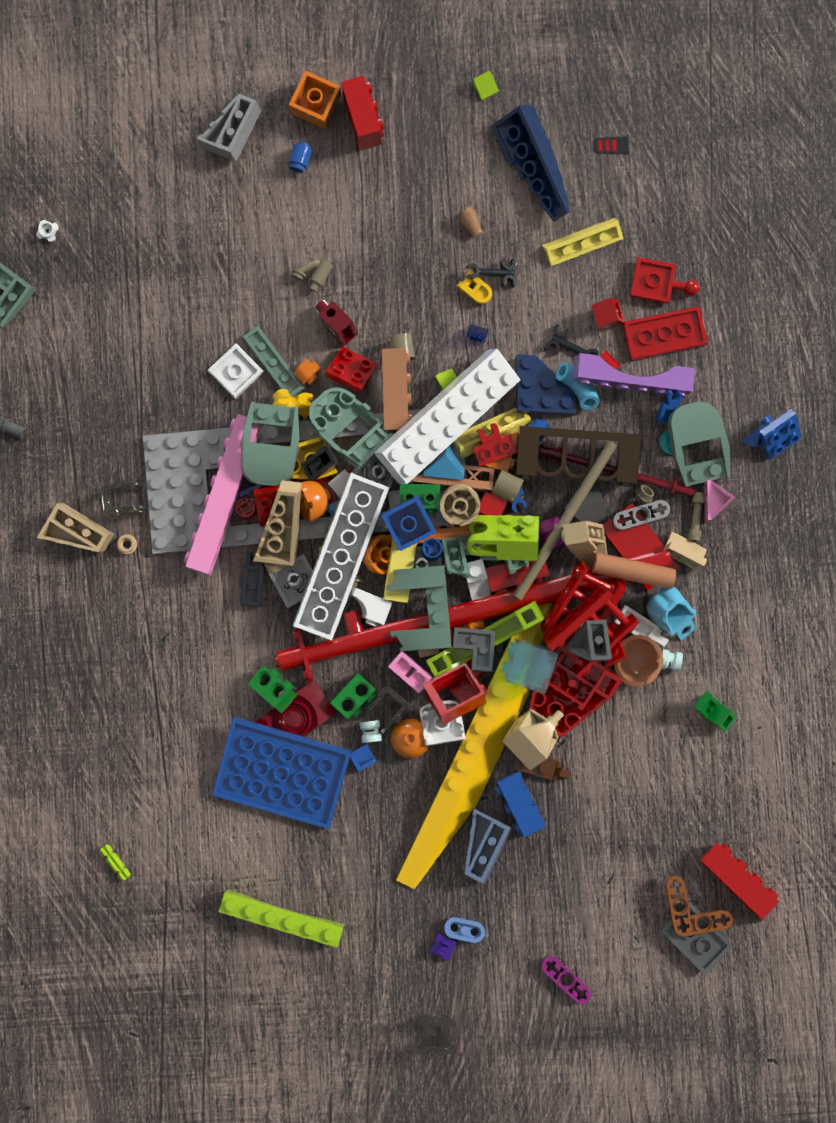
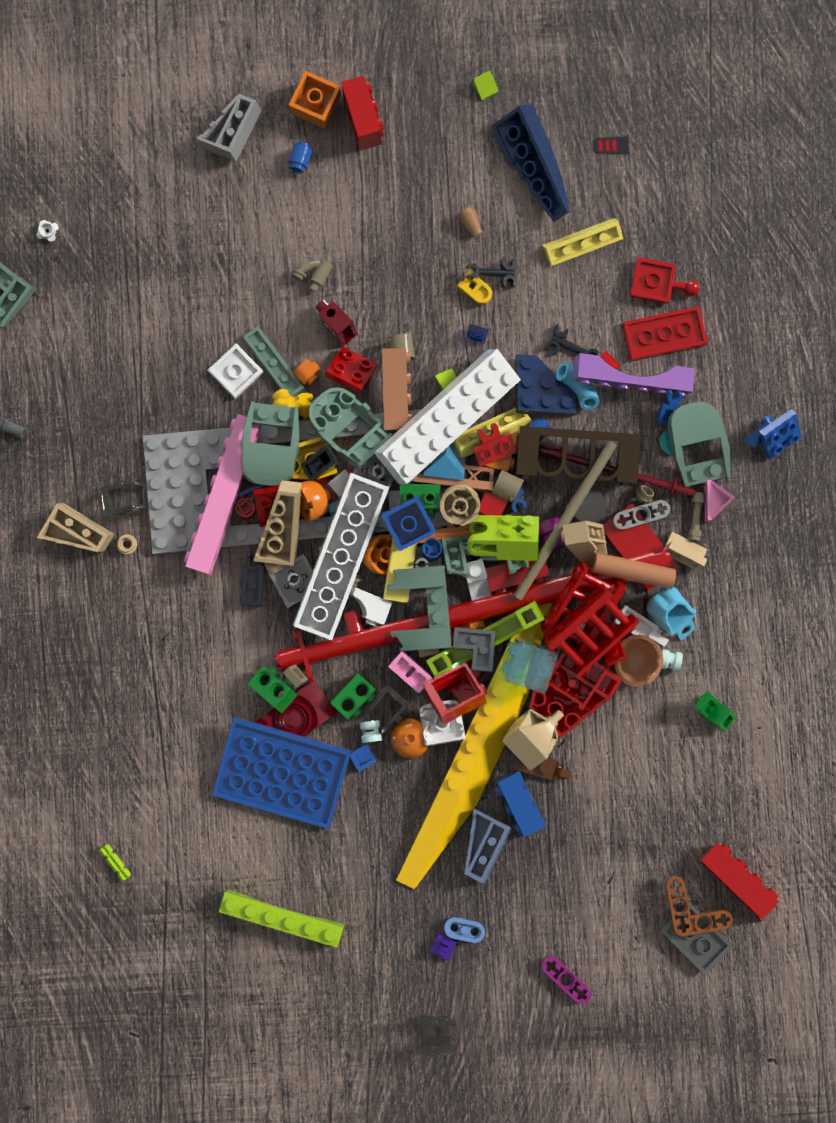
(295, 676): none -> dark tan plate
(591, 641): dark grey slope -> none
(608, 313): red piece -> none

